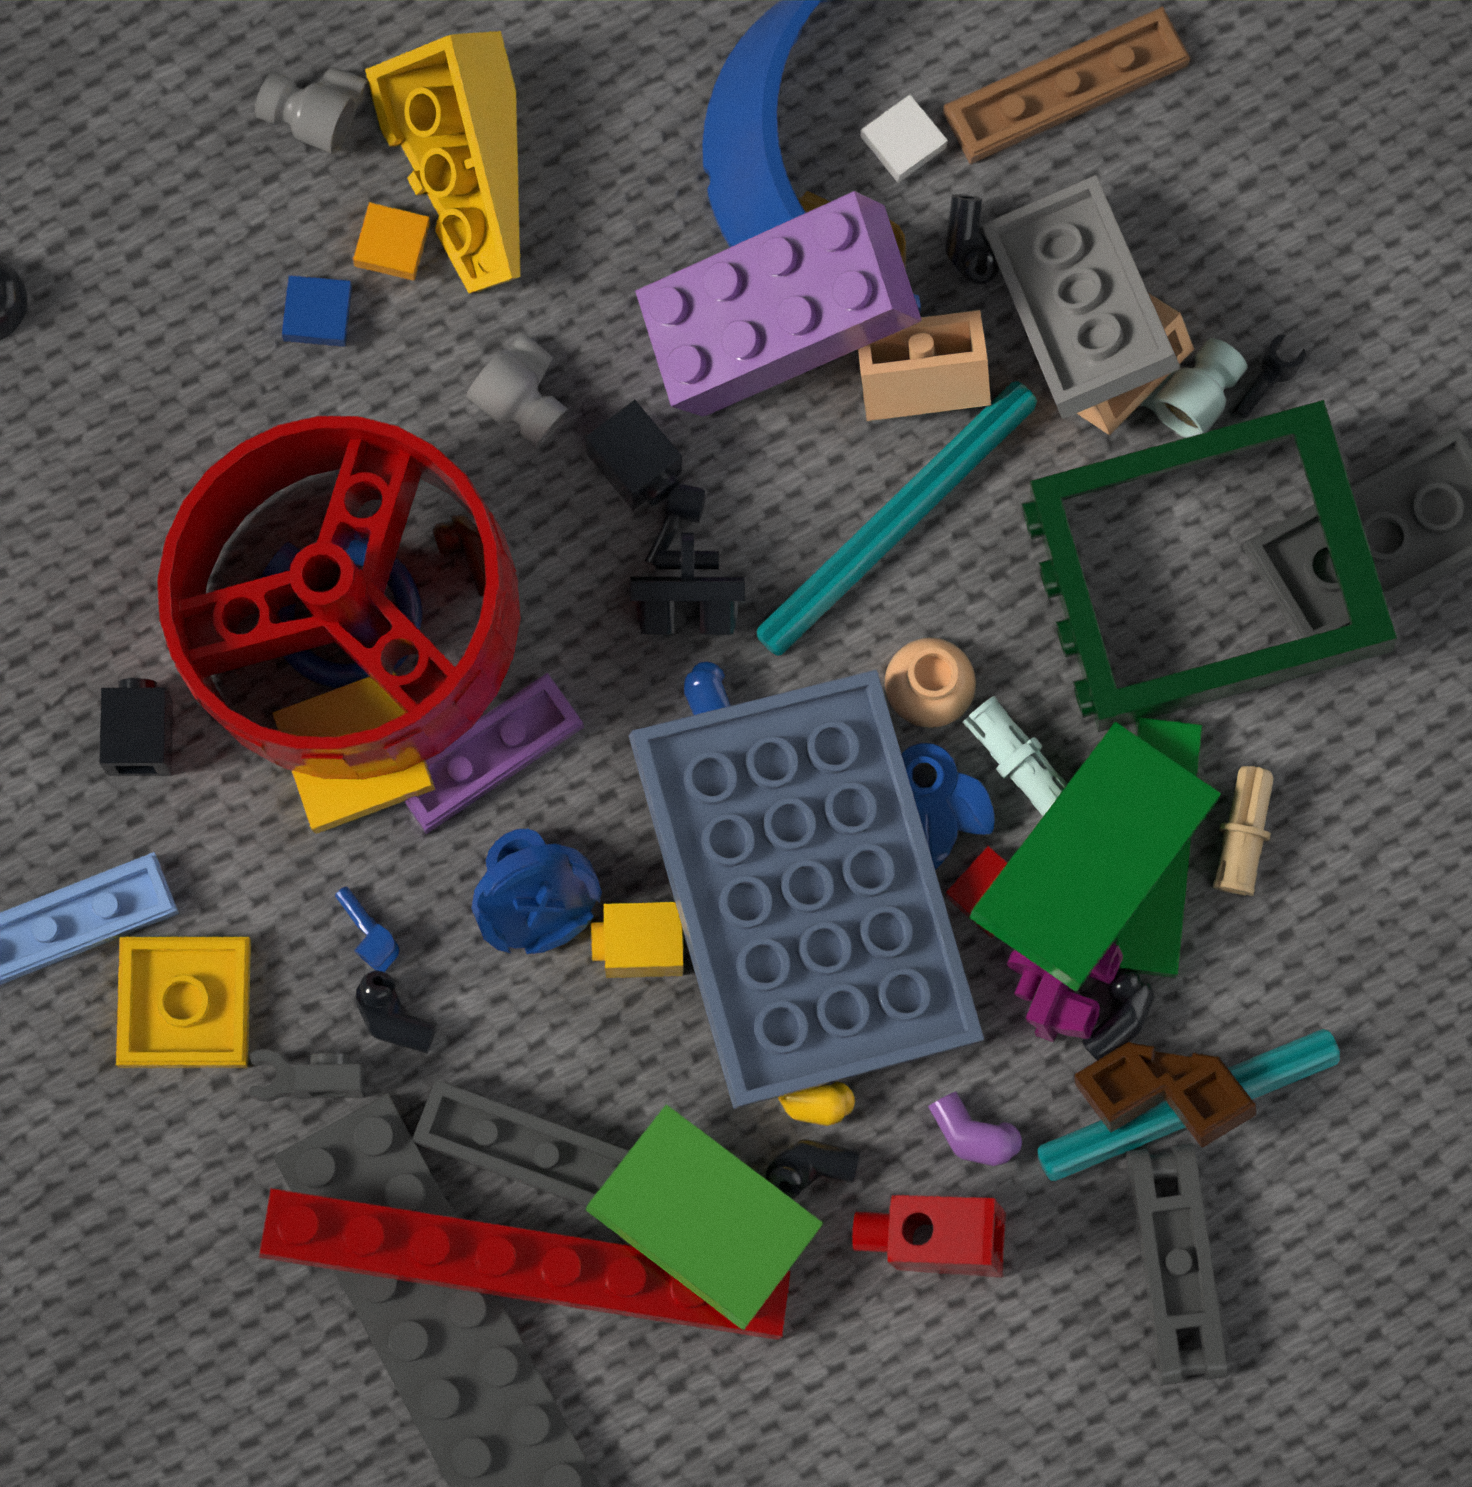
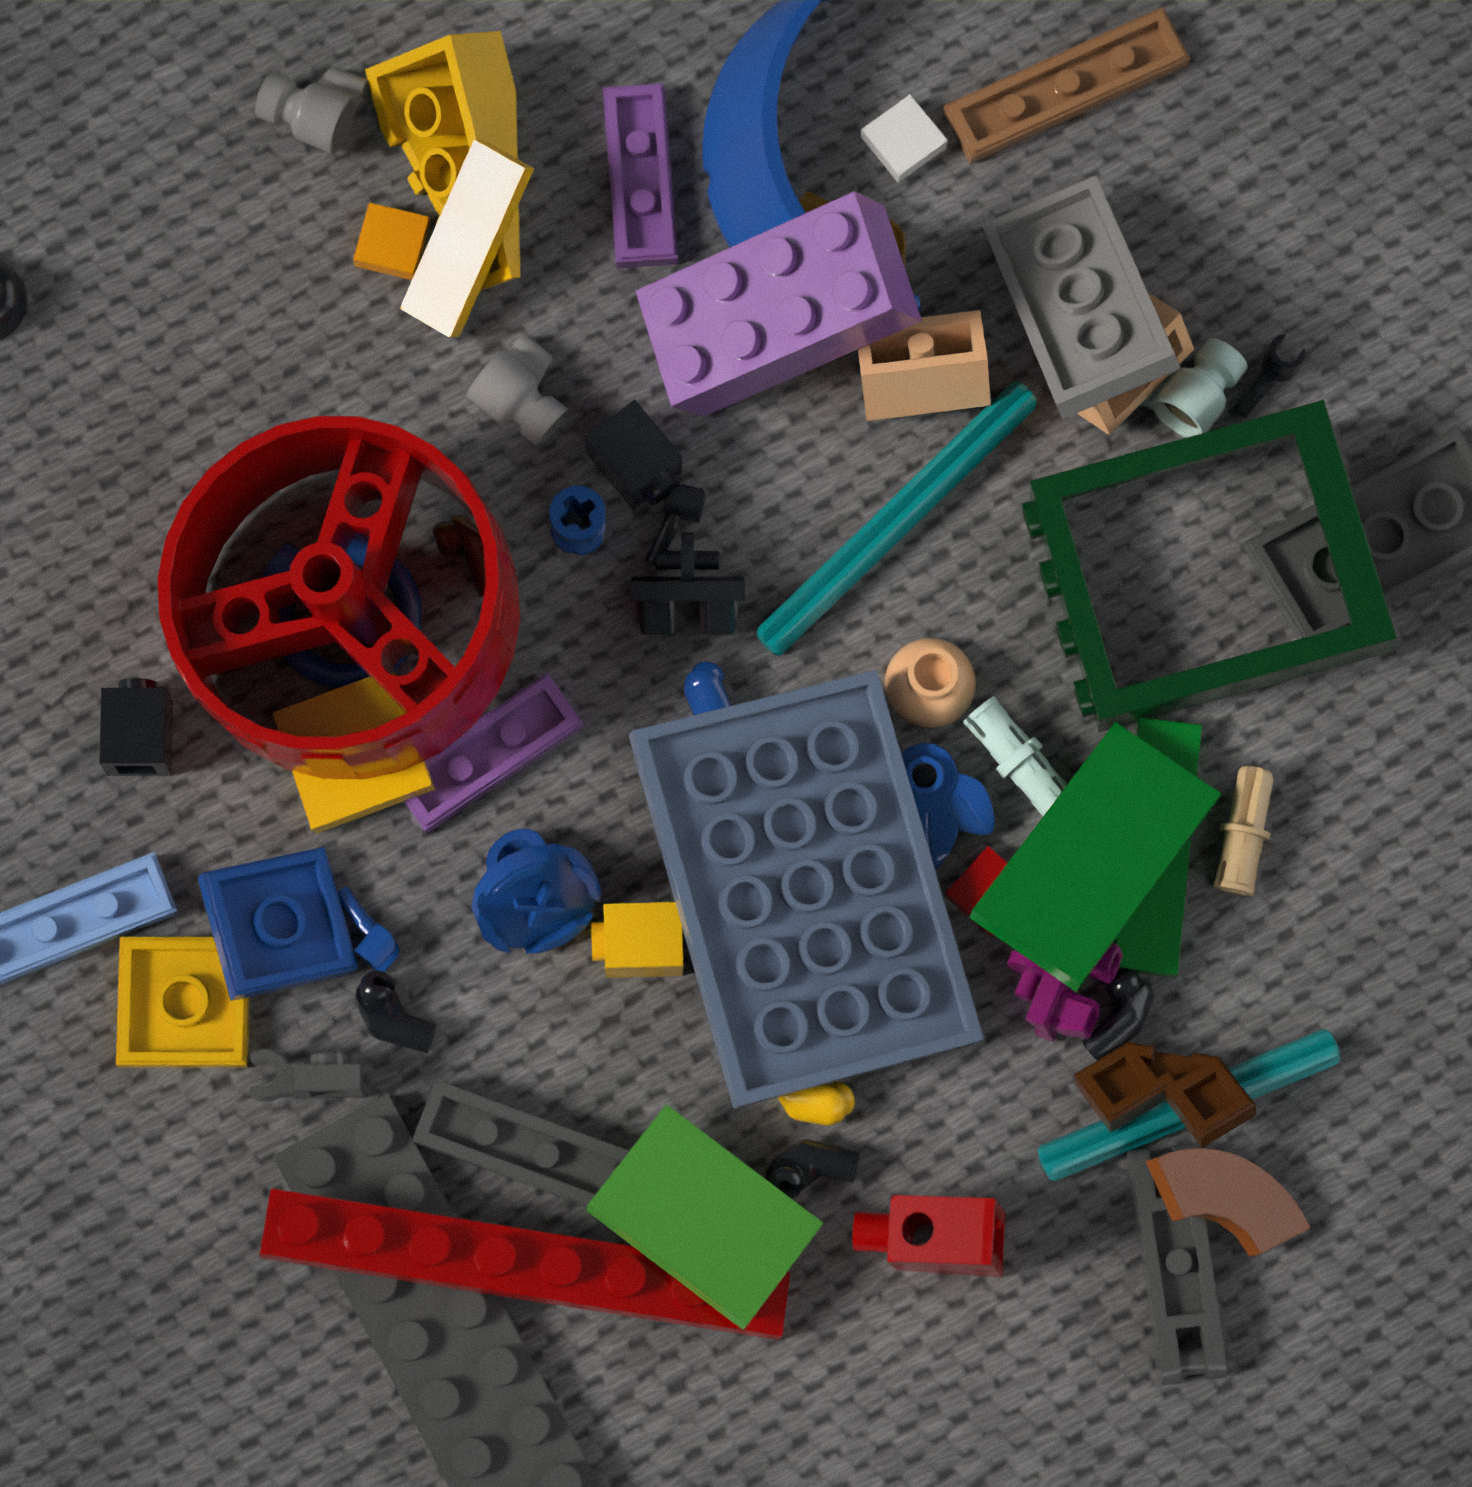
(277, 923): none -> blue plate
(317, 311): blue tile -> none
(467, 238): none -> tile
(584, 503): none -> blue bush
(640, 176): none -> medium lavender tile
(966, 243): black arm -> none
(973, 1139): medium lavender arm -> none
(1228, 1191): none -> dark orange tile

